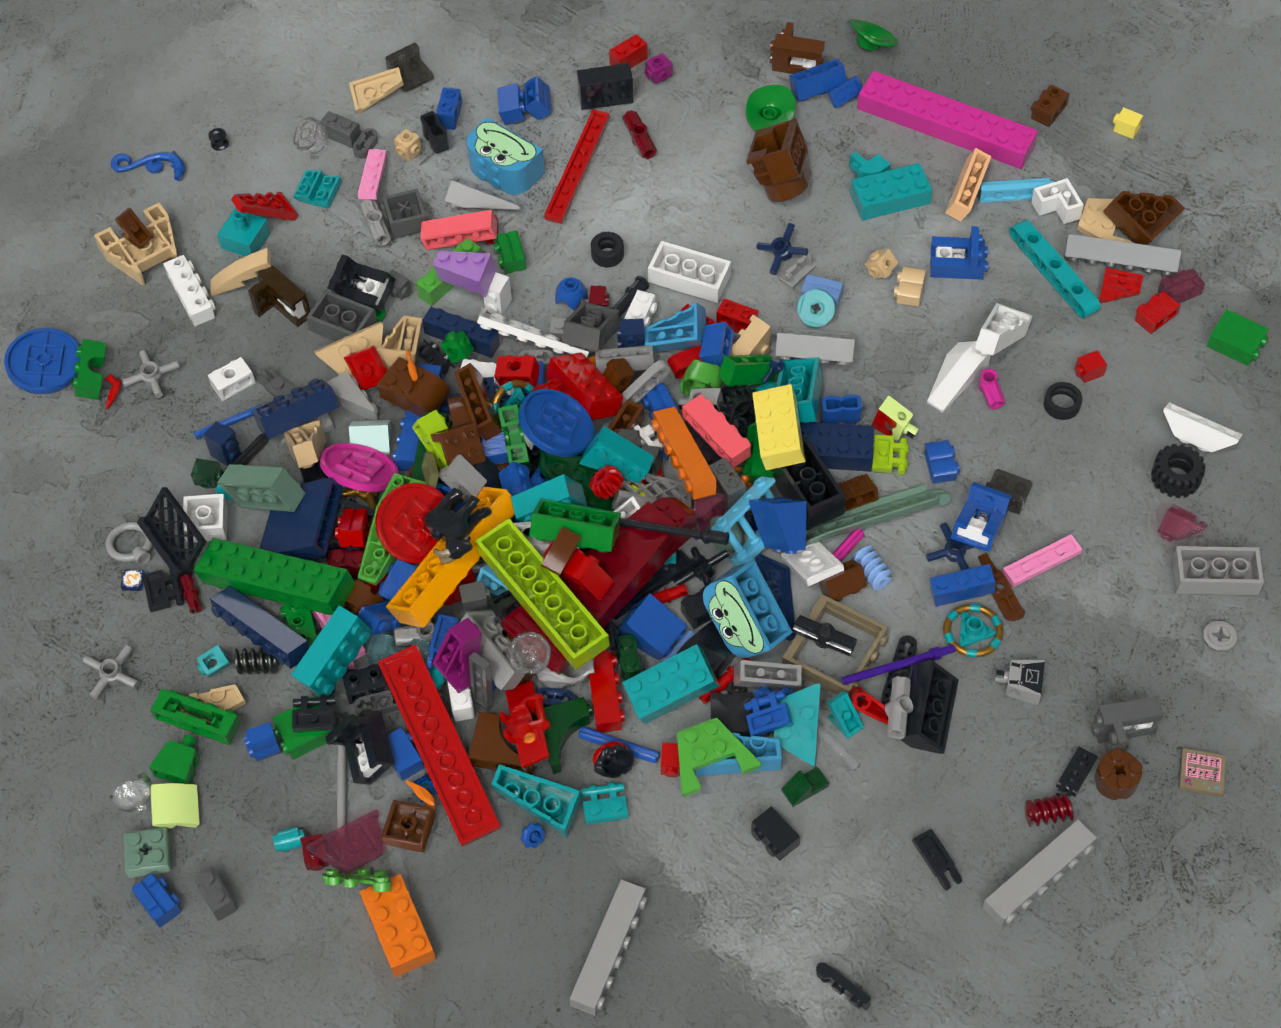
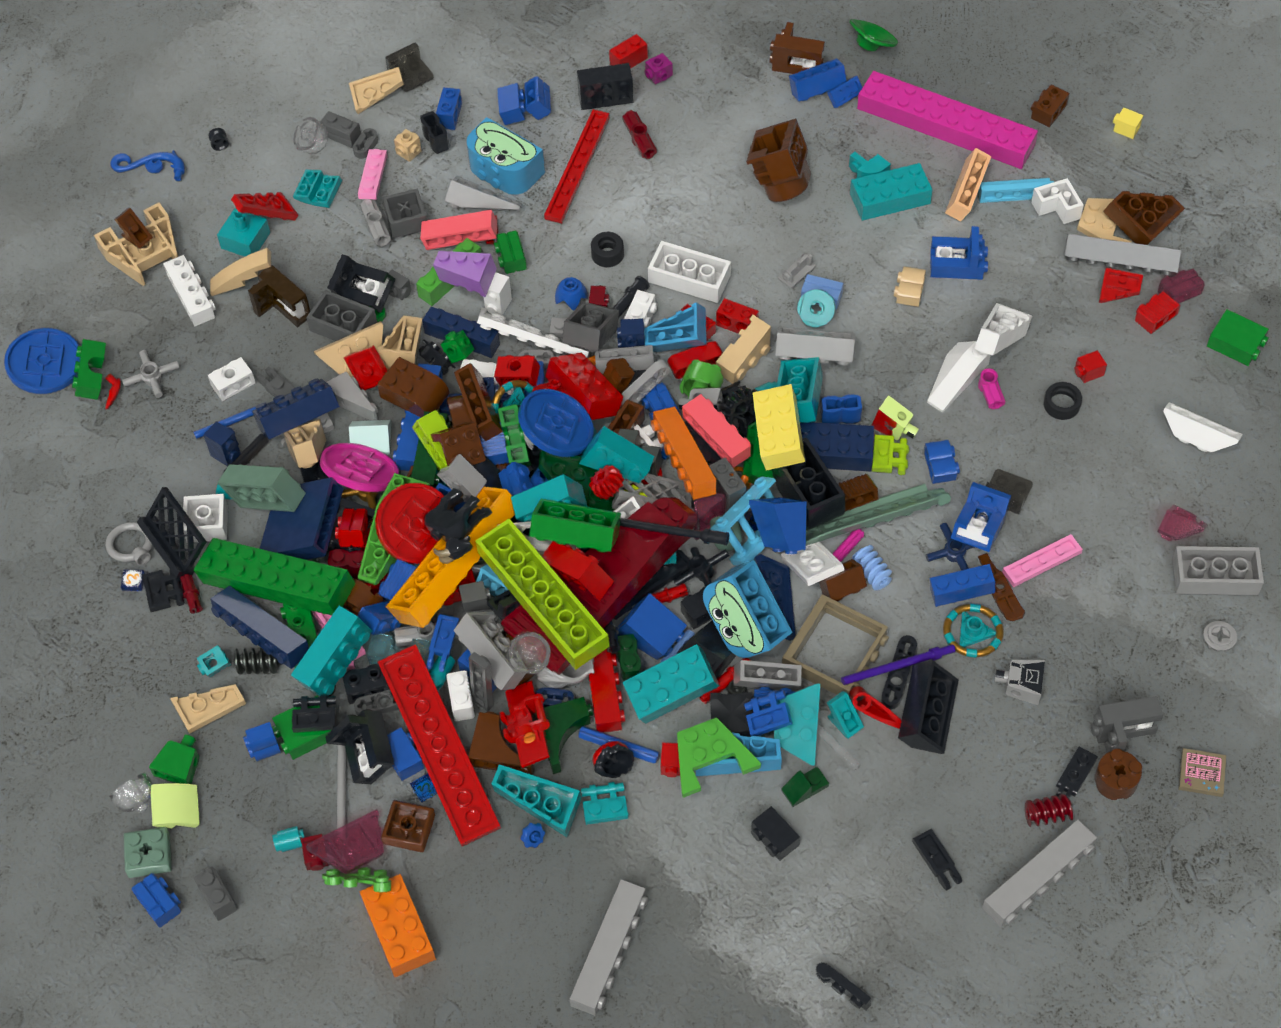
(107, 666): light grey bar -> none
(206, 473): clear green brick -> none
(224, 723): green brick -> none
(411, 367): orange piece -> none
(423, 794): orange bar -> none
(430, 470): olive tile -> none
(454, 653): magenta wedge -> none
(560, 551): reddish brown slope -> none
(716, 343): blue brick -> none
(745, 369): green brick -> none
(770, 106): green hat -> none
(774, 365): dark blue hand -> none
(782, 248): dark blue bar -> none
(812, 630): black piece -> none
(881, 263): tan brick -> none
(898, 707): light grey piece -> none
(1054, 269): teal beam -> none
(1182, 458): black tyre -> none

